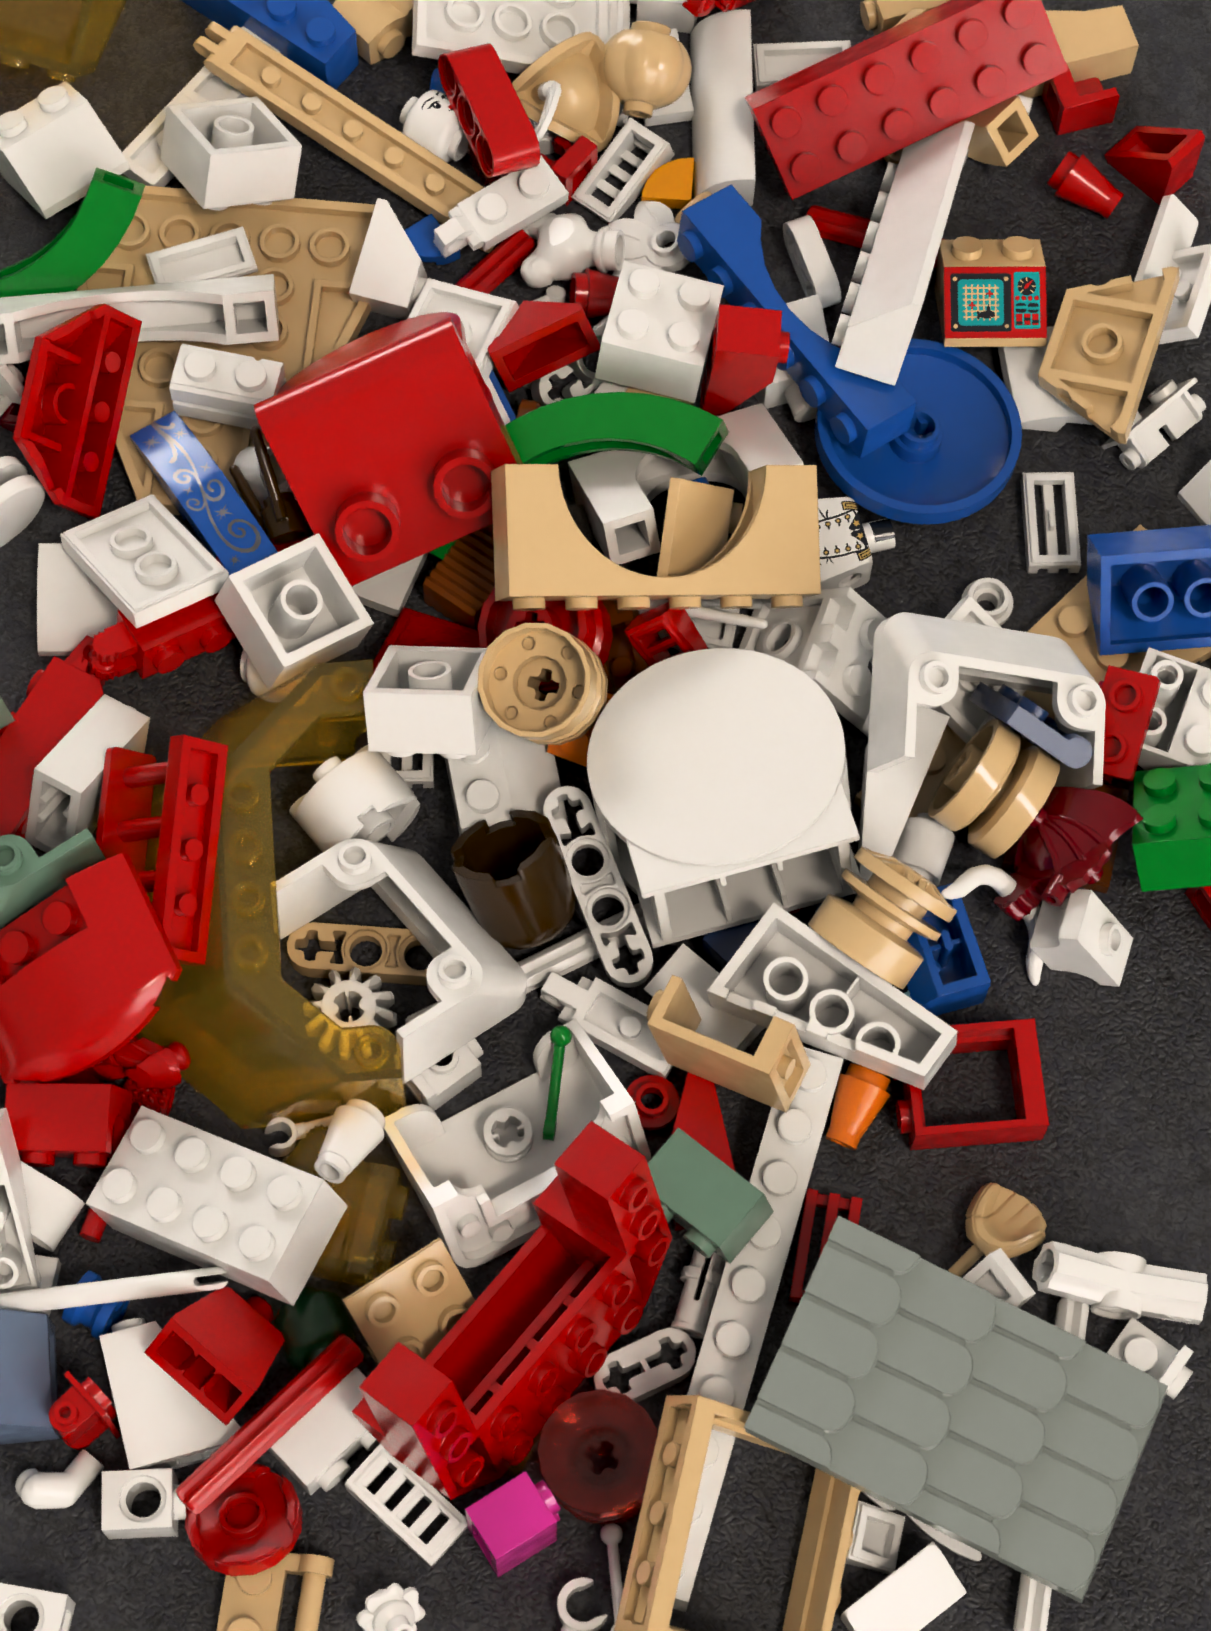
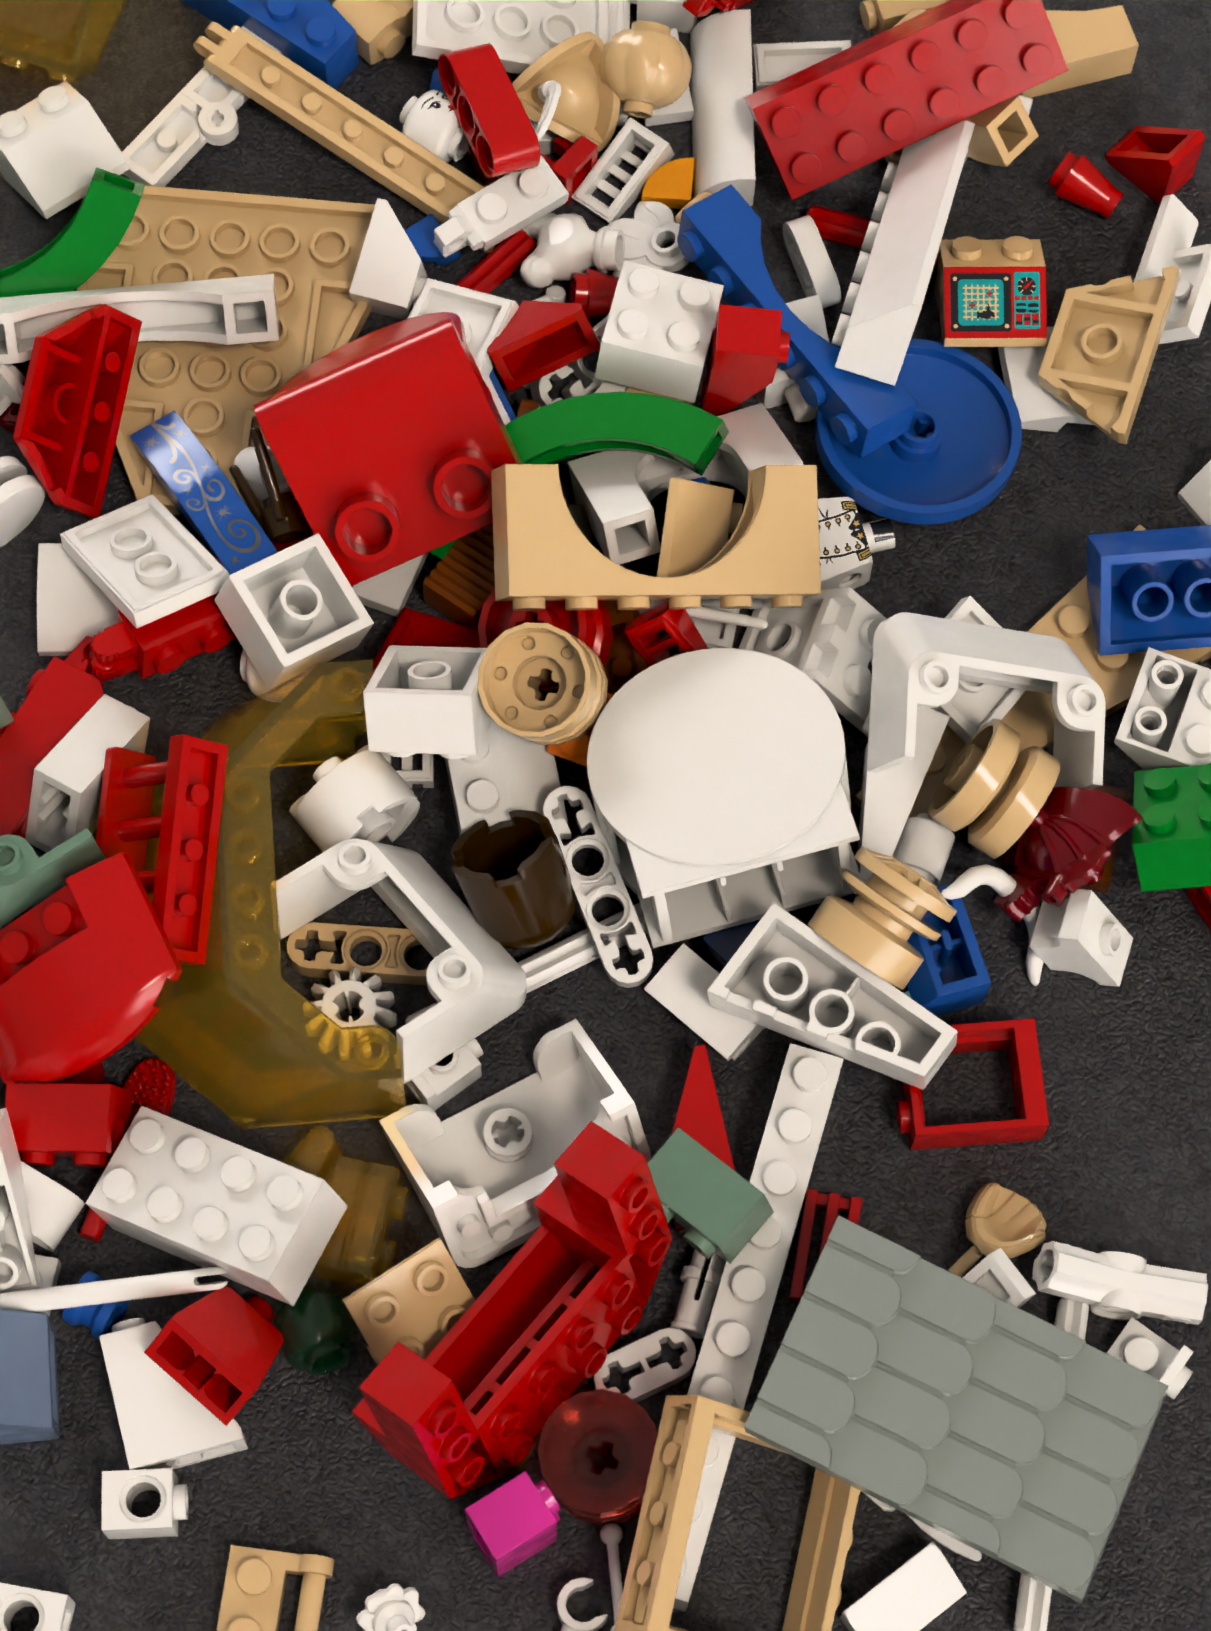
(58, 1489): white arm -> none
(82, 1413): red hinge -> none
(145, 1063): red arm -> none
(204, 259): white tile -> none
(222, 385): white brick -> none
(230, 152): white brick -> none
(247, 1524): red tile -> none
(269, 1424): red axle -> none
(294, 1131): white hand -> none
(326, 1438): white brick -> none
(349, 1139): white cone -> none
(444, 1538): white slope -> none
(560, 1038): green hinge -> none
(608, 1018): white hinge -> none
(663, 1115): red plate -> none
(767, 1077): tan panel -> none
(856, 1104): orange cone -> none
(875, 1538): white slope -> none
(995, 592): white plate -> none
(1033, 724): plate -> none
(1051, 560): white tile -> none
(1079, 103): red panel -> none
(1128, 711): red bracket -> none
(1170, 409): white hinge -> none

